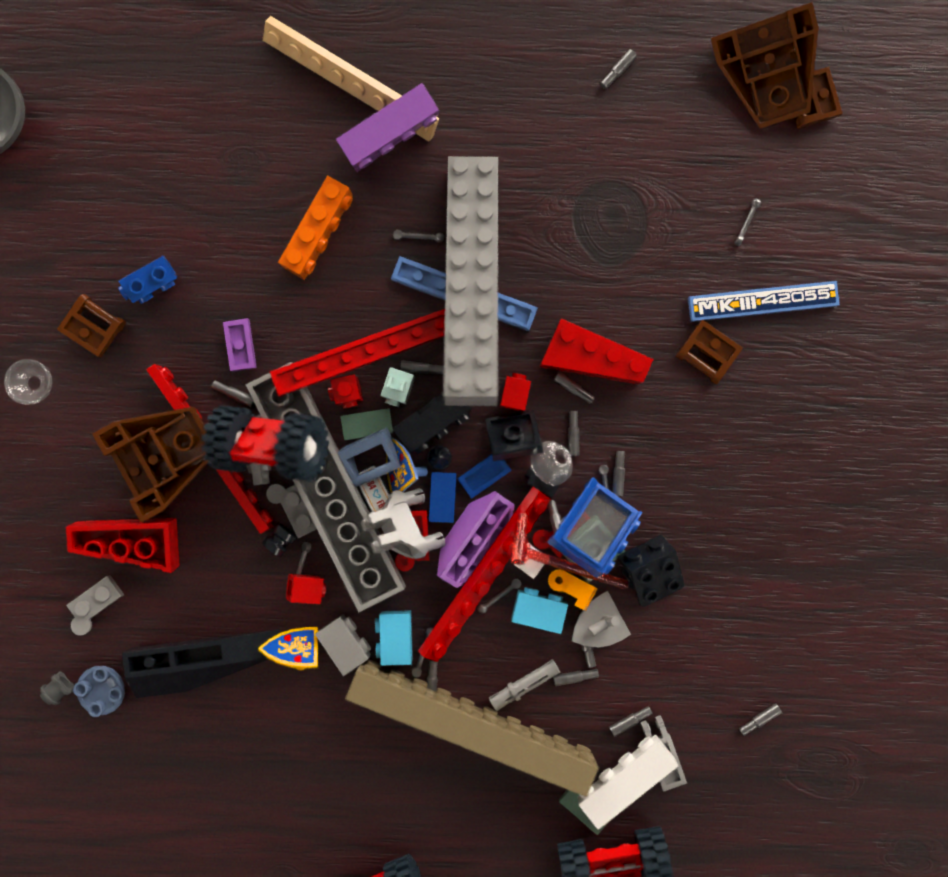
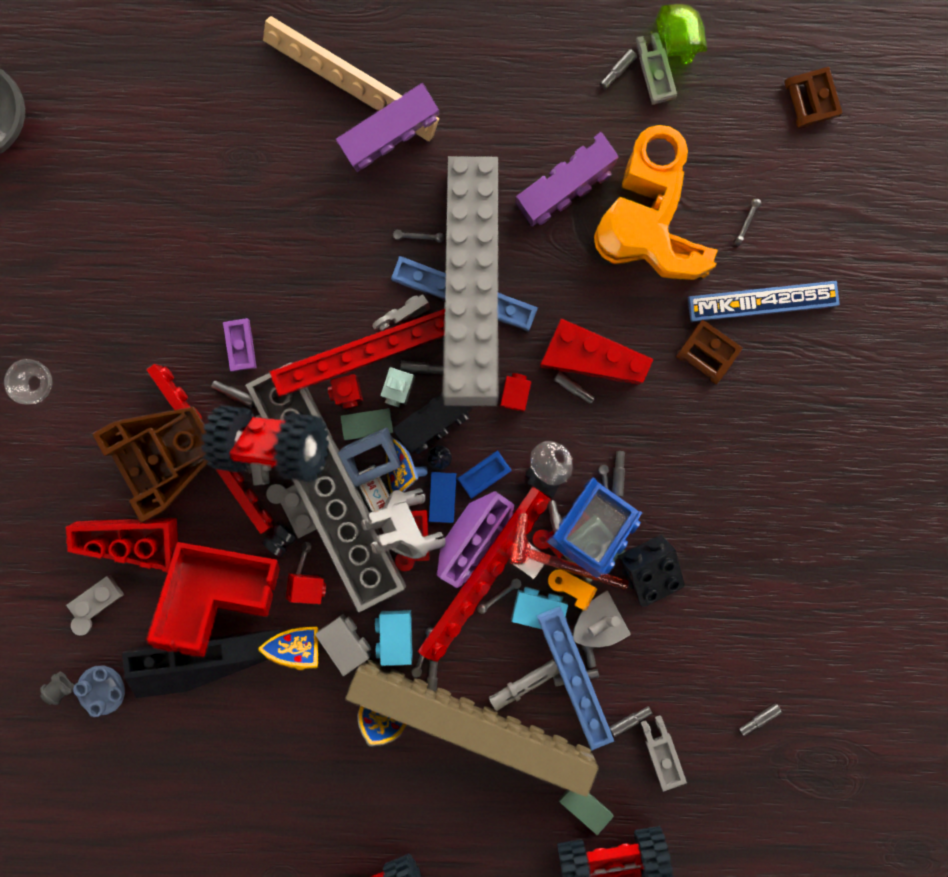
(86, 332): reddish brown plate -> none
(144, 281): blue brick -> none
(198, 585): none -> red piece
(316, 227): orange brick -> none
(378, 728): none -> shield
(413, 308): none -> light grey hinge
(513, 435): black plate -> none
(568, 181): none -> medium lavender wedge
(573, 434): flat silver pin -> none
(575, 678): none -> medium blue tile
(627, 780): white brick -> none
(640, 232): none -> light orange animal
(656, 70): none -> light grey hinge
(681, 31): none -> clear neon green brick
(772, 64): reddish brown wedge -> none

